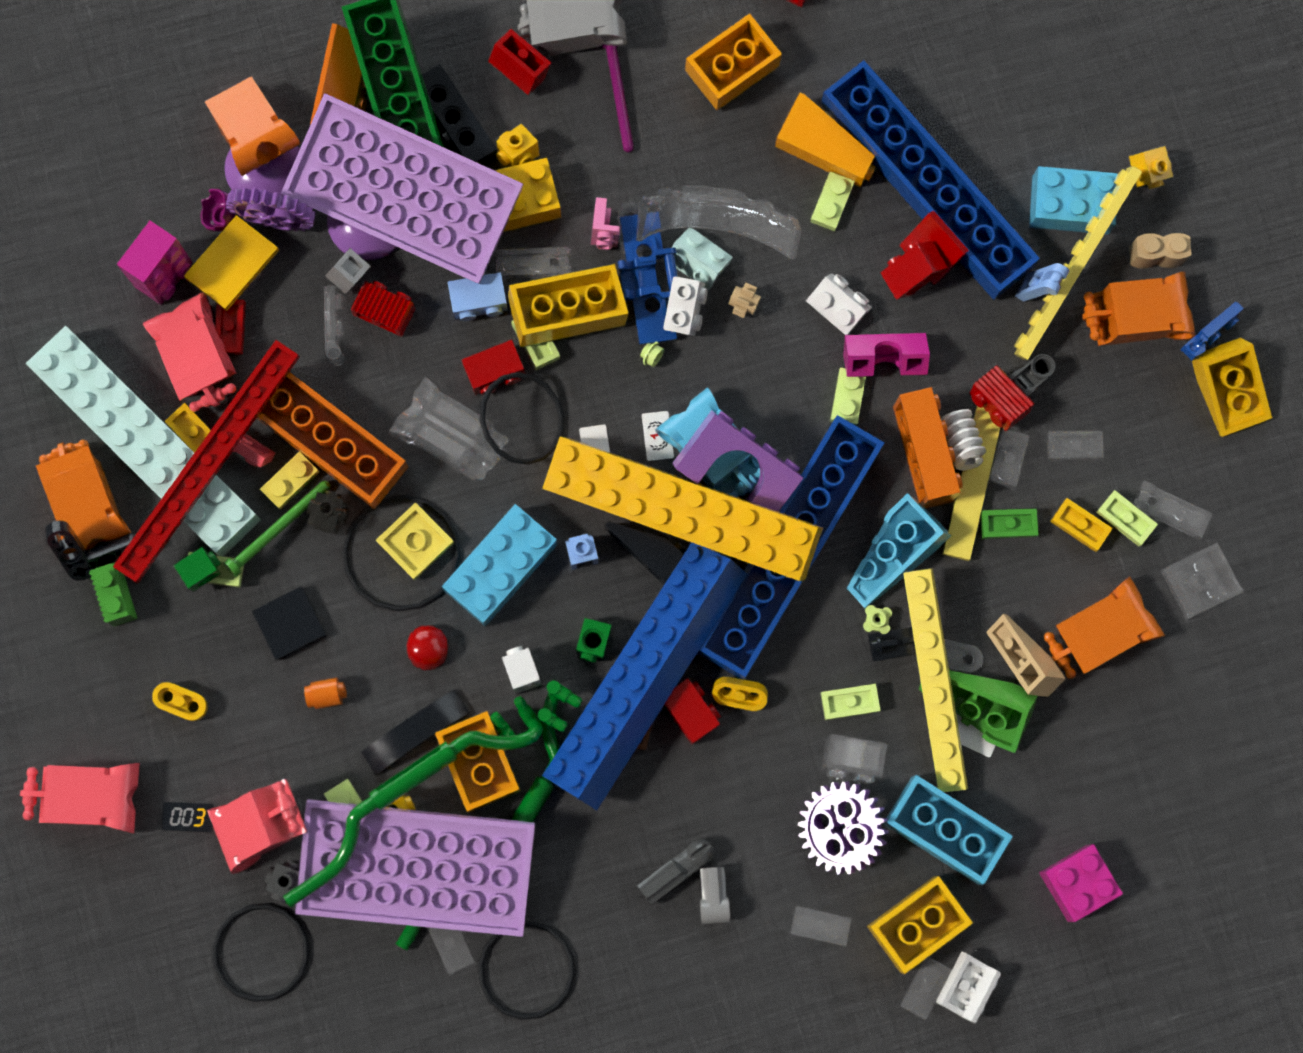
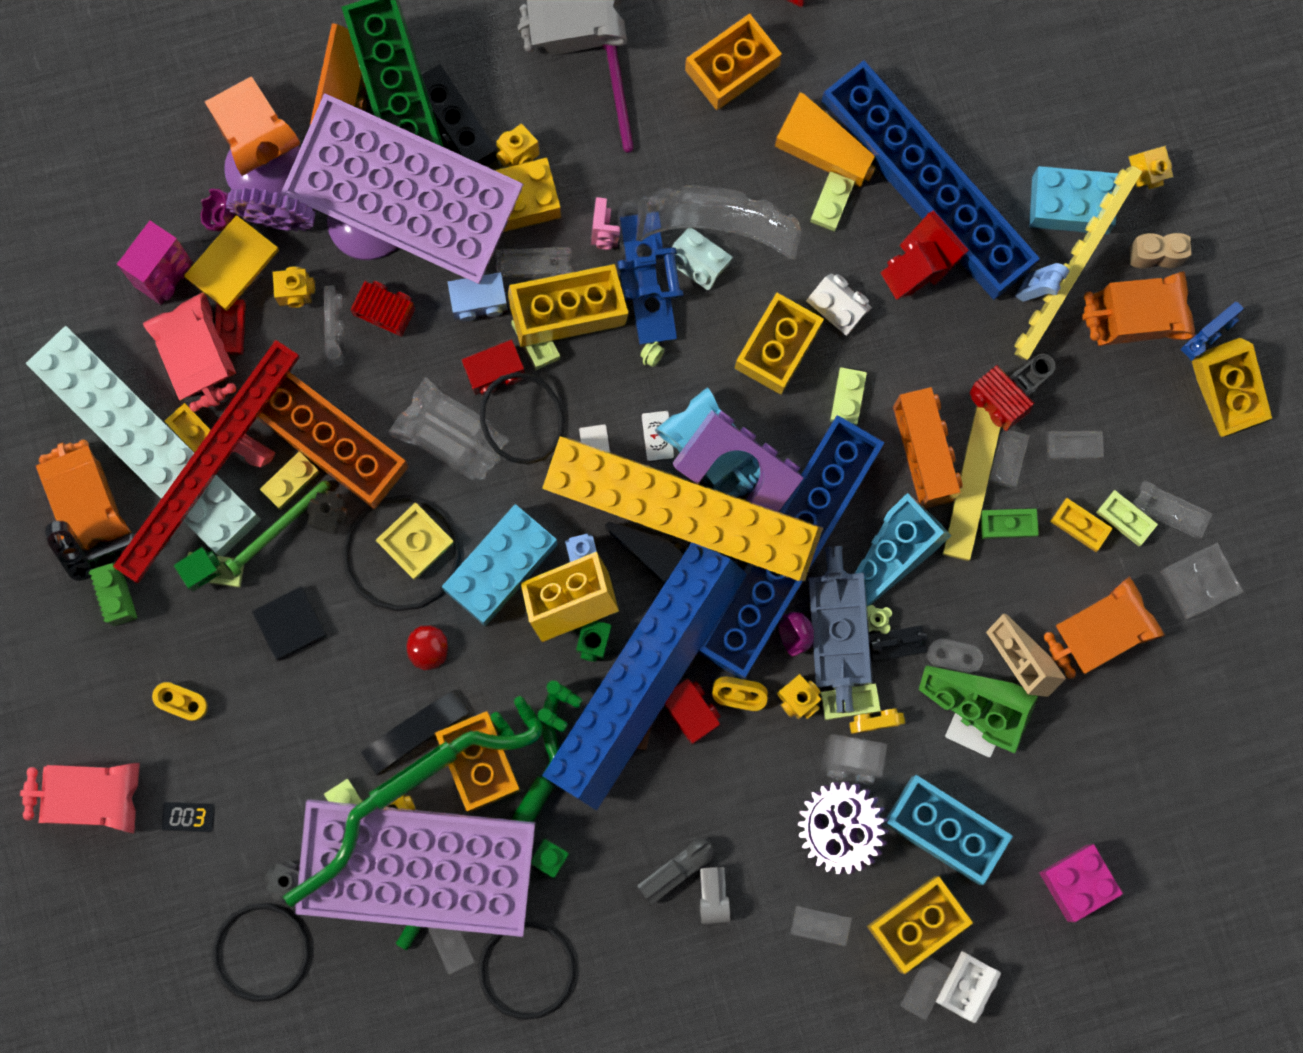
(256, 824): coral piece -> none
(293, 287): none -> yellow brick
(325, 693): orange brick -> none
(347, 271): light grey brick -> none
(519, 61): red brick -> none
(521, 669): white brick -> none
(549, 858): none -> green brick
(569, 597): none -> yellow brick
(685, 306): white bracket -> none
(744, 300): tan gear -> none
(778, 343): none -> yellow brick
(796, 633): none -> magenta hair
(796, 687): none -> yellow brick
(840, 630): none -> sand blue plate
(865, 723): none -> yellow plate
(905, 350): dark pink arch -> none
(935, 680): light yellow plate -> none
(964, 439): white piece -> none

